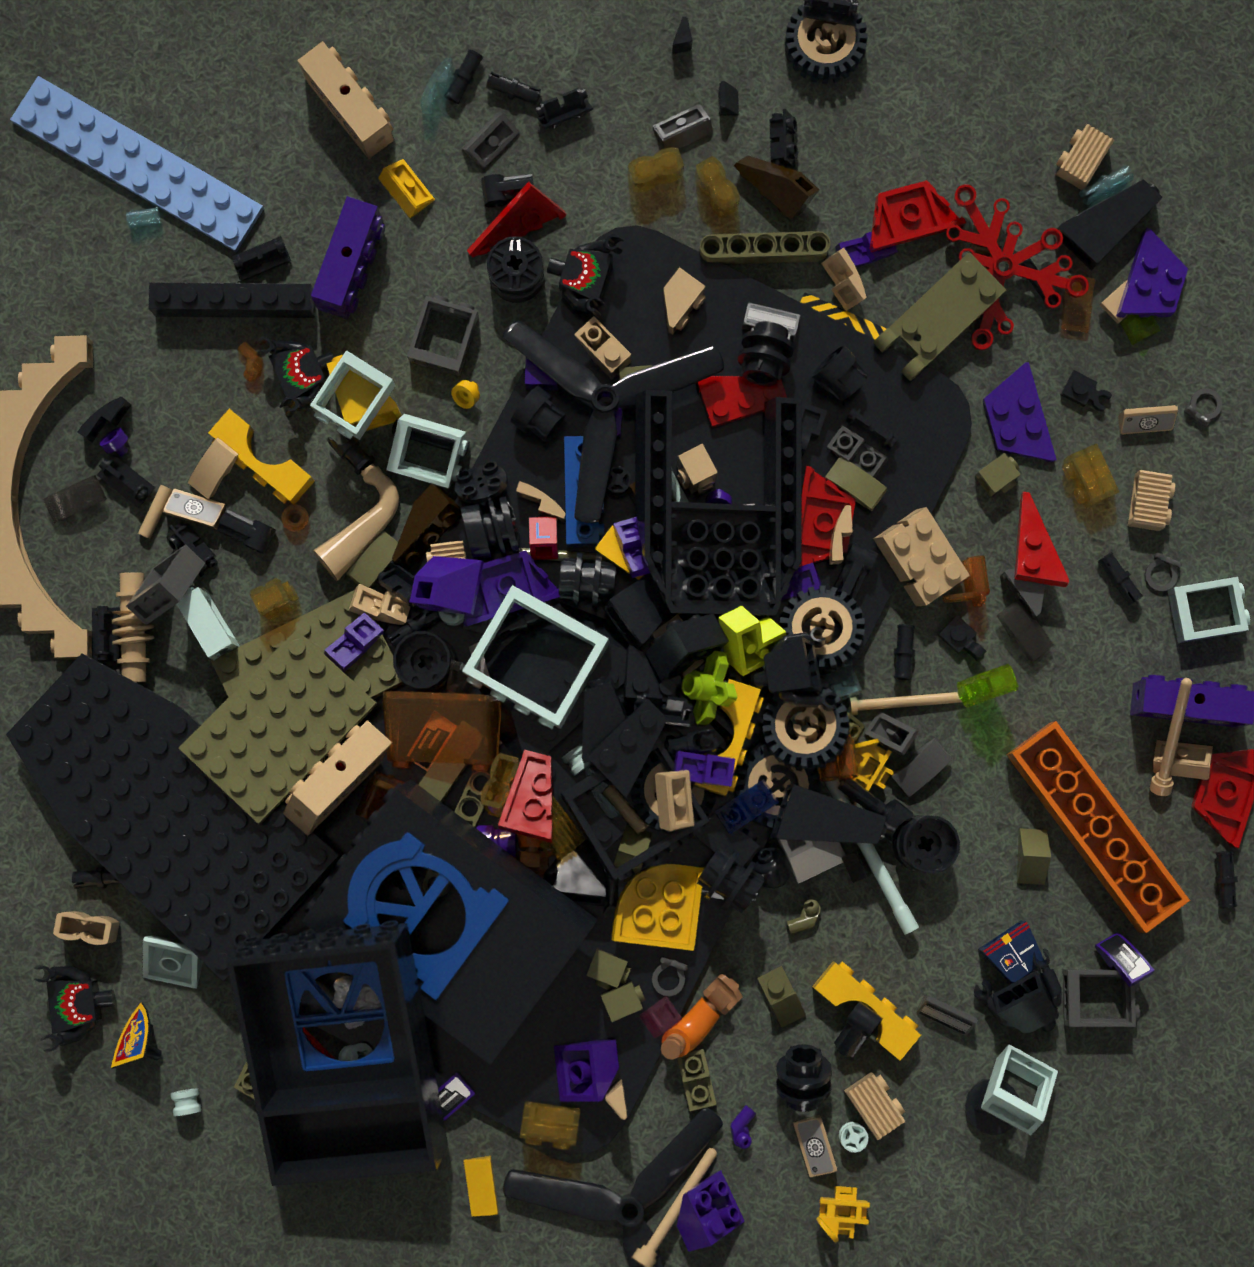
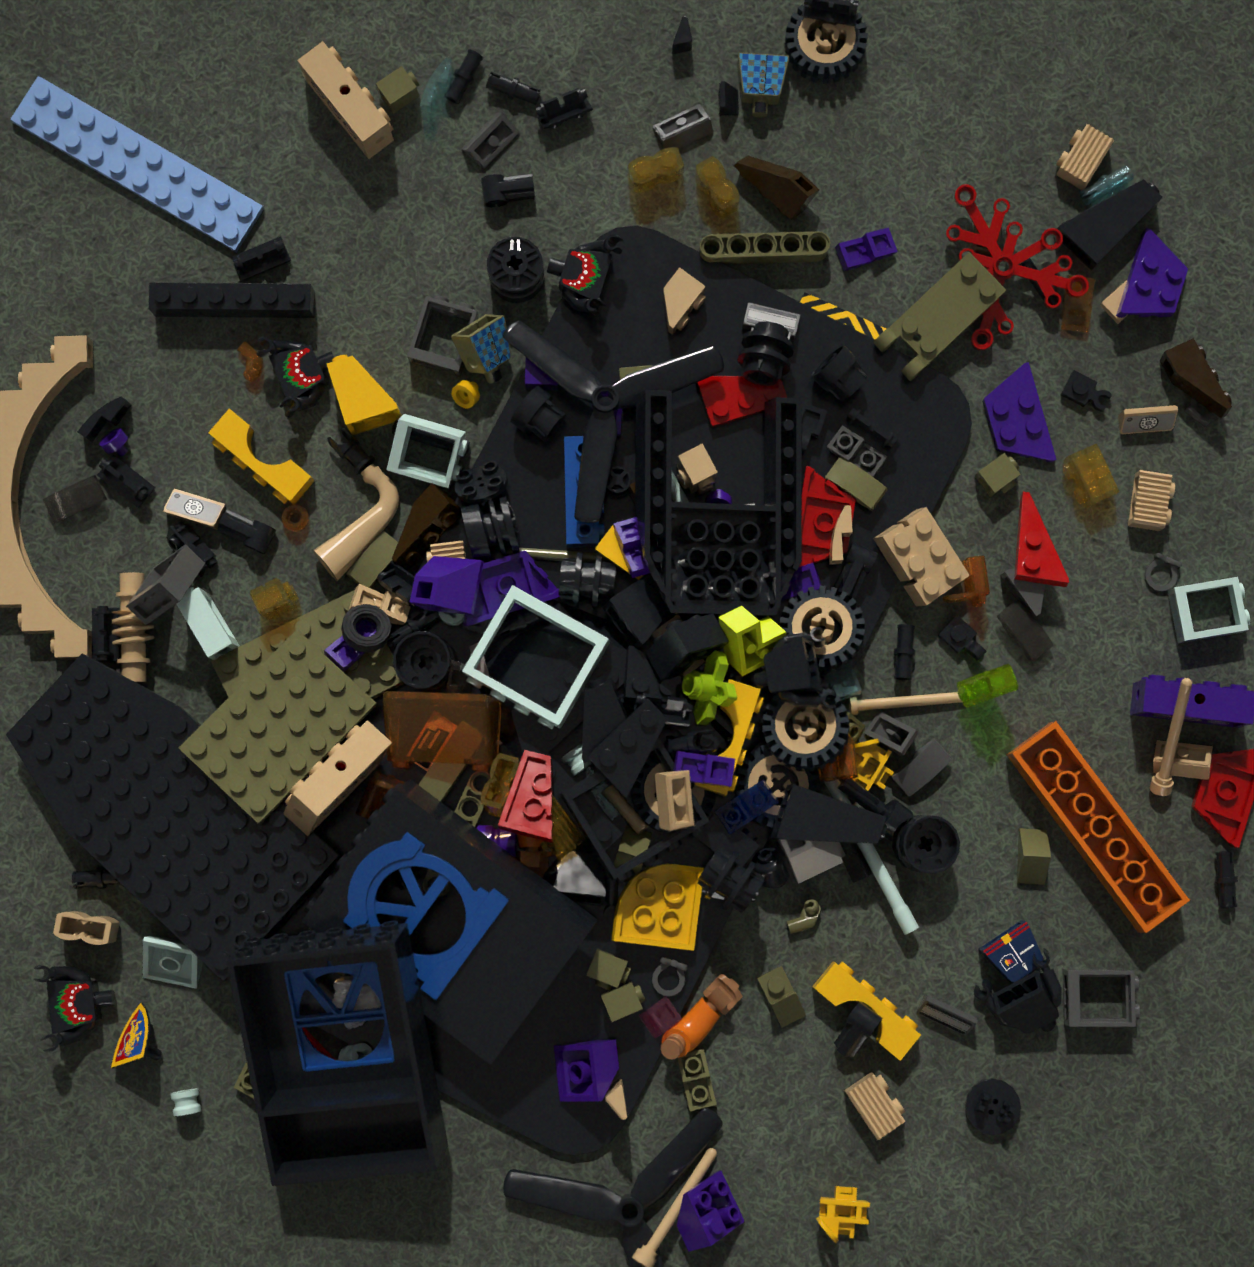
(143, 217): clear light blue pin -> none
(155, 512): tan piece -> none
(212, 468): tan slope -> none
(348, 258): dark purple brick -> none
(360, 642): none -> black tyre
(366, 371): light aqua window -> none
(398, 89): none -> olive brick
(405, 187): yellow slope -> none
(454, 1094): slope -> none
(481, 1186): yellow slope -> none
(483, 346): none -> torso
(523, 214): red wing -> none
(543, 538): brick -> none
(547, 507): tan slope -> none
(549, 1124): clear yellow brick -> none
(603, 347): tan slope -> none
(739, 1128): dark purple arm -> none
(761, 80): none -> torso
(783, 129): black hinge -> none
(803, 1078): black piece -> none
(815, 1146): slope -> none
(848, 283): tan slope -> none
(856, 1140): light aqua wheel -> none
(910, 215): red wing -> none
(1009, 1107): light aqua window -> none
(1120, 578): black pin -> none
(1125, 958): slope -> none
(1139, 328): clear neon green slope -> none
(1191, 373): none -> dark brown slope

